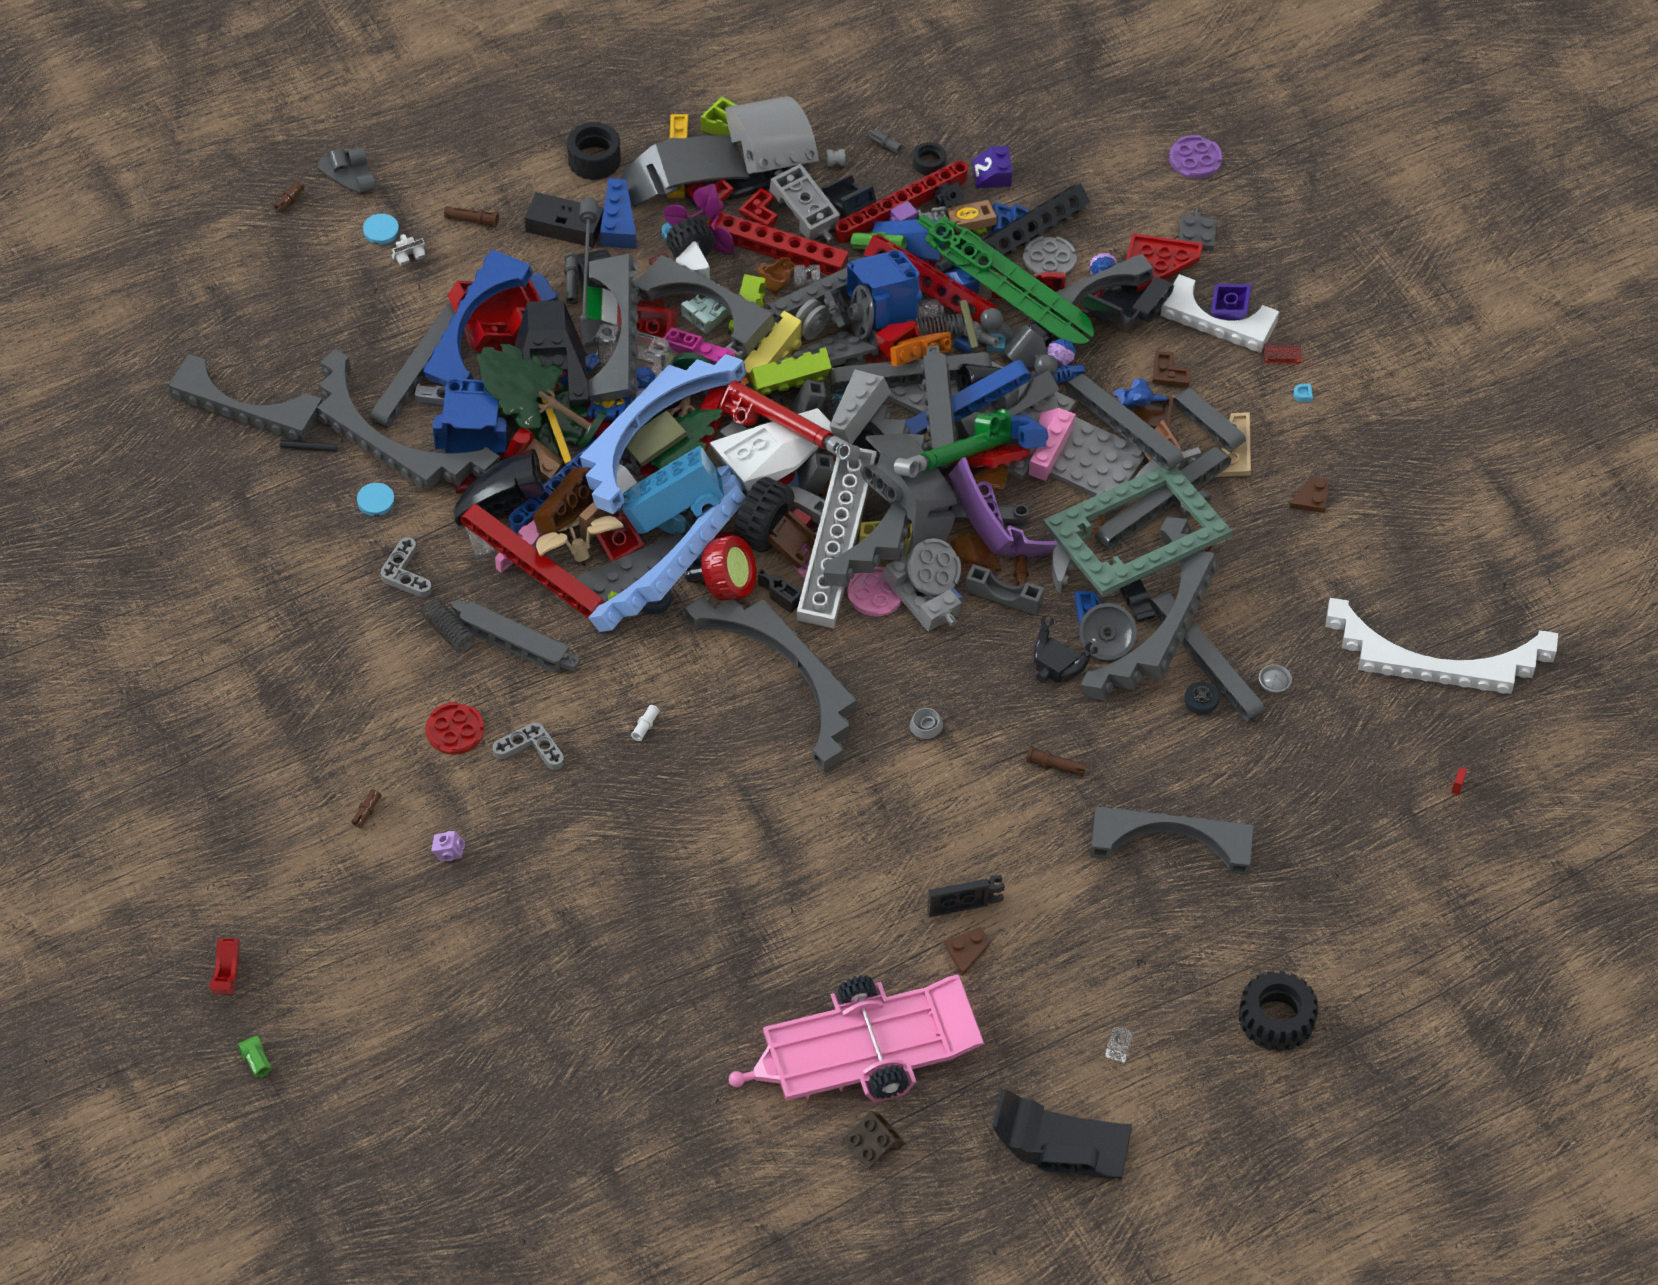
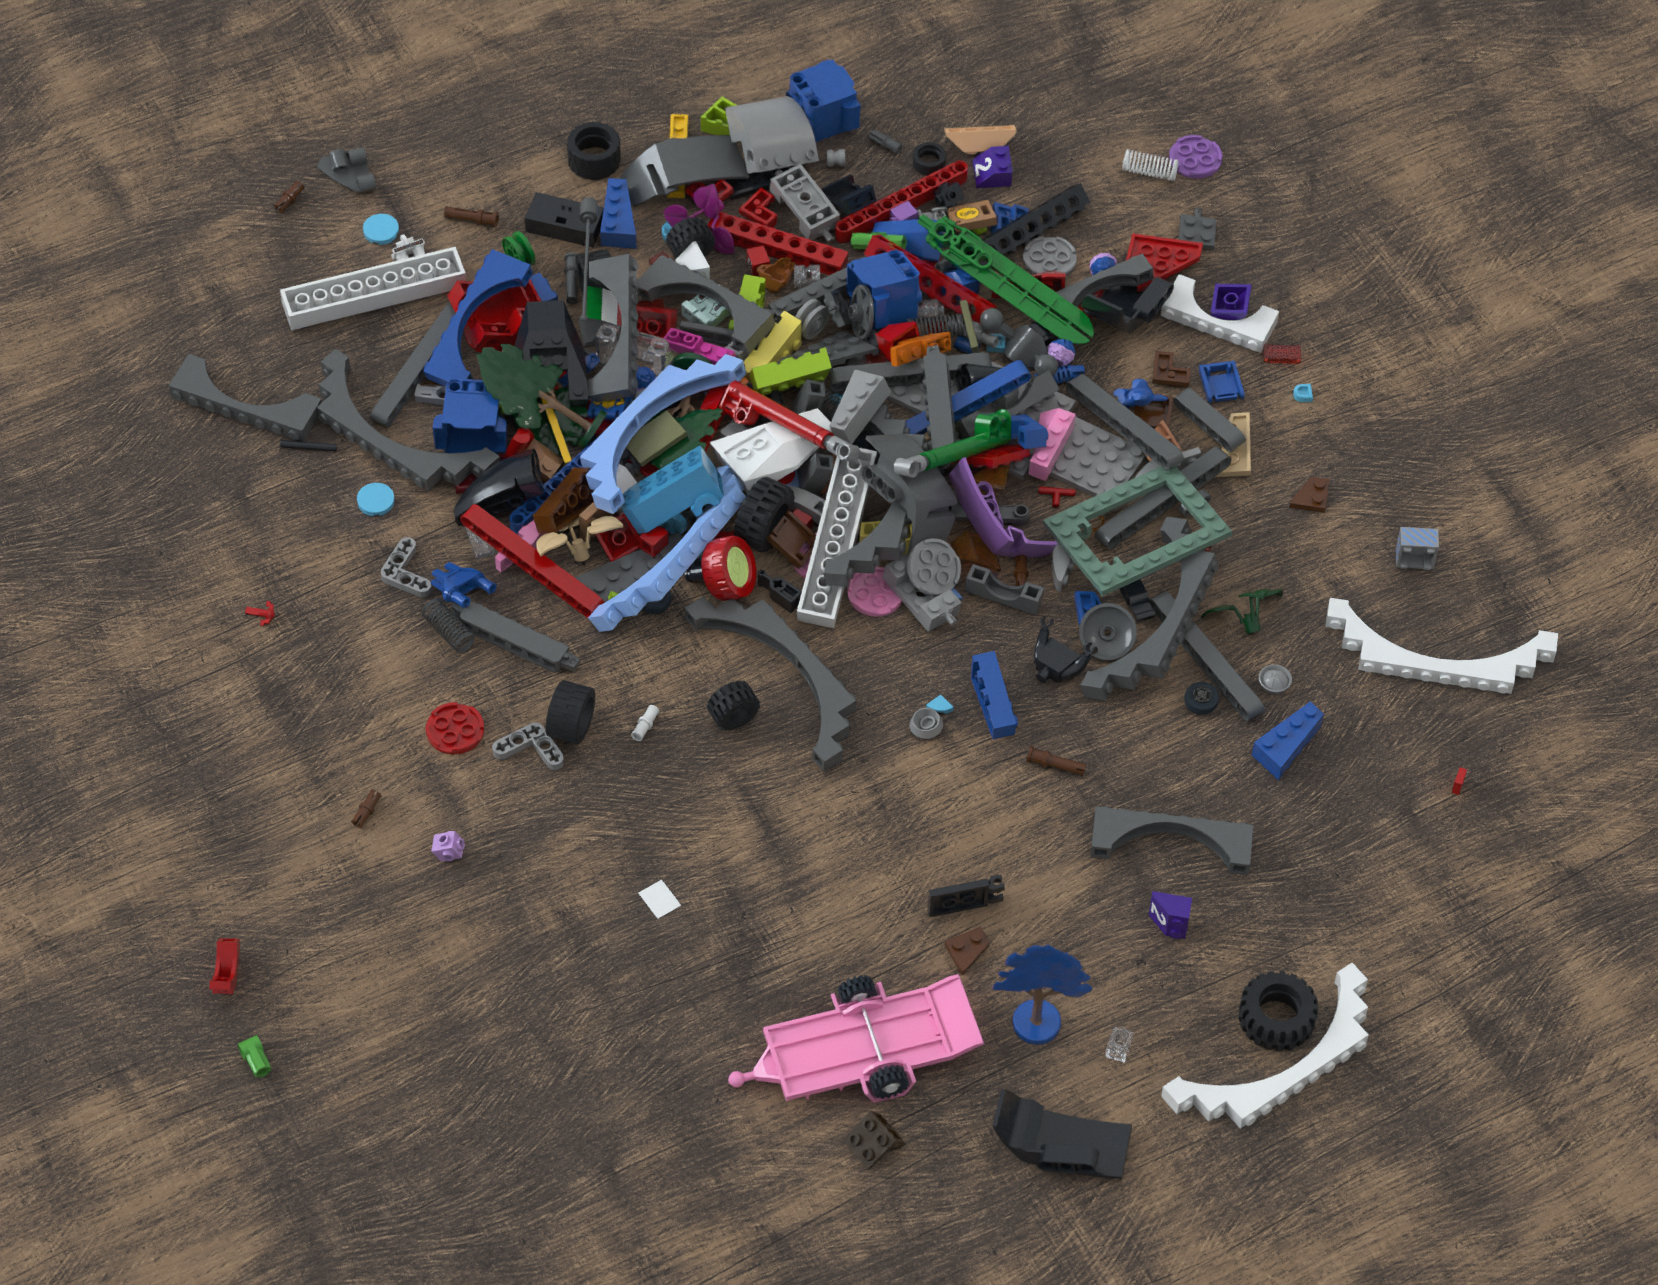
(269, 613): none -> red piece
(372, 288): none -> white brick
(459, 582): none -> blue connector
(519, 248): none -> green wheel
(570, 712): none -> black tyre
(653, 541): none -> red brick
(659, 899): none -> white sticker
(708, 333): none -> dark grey tile
(733, 705): none -> black tyre
(756, 257): none -> red brick
(826, 98): none -> blue piece
(940, 705): none -> medium azure tile
(980, 138): none -> light nougat wedge
(993, 695): none -> blue wedge
(1041, 968): none -> blue plant
(1056, 492): none -> red piece
(1126, 166): none -> white piece
(1170, 913): none -> dark purple slope
(1222, 386): none -> blue container
(1248, 1101): none -> white arch
(1251, 620): none -> dark green plant
(1286, 740): none -> blue wedge
(1417, 548): none -> light grey container

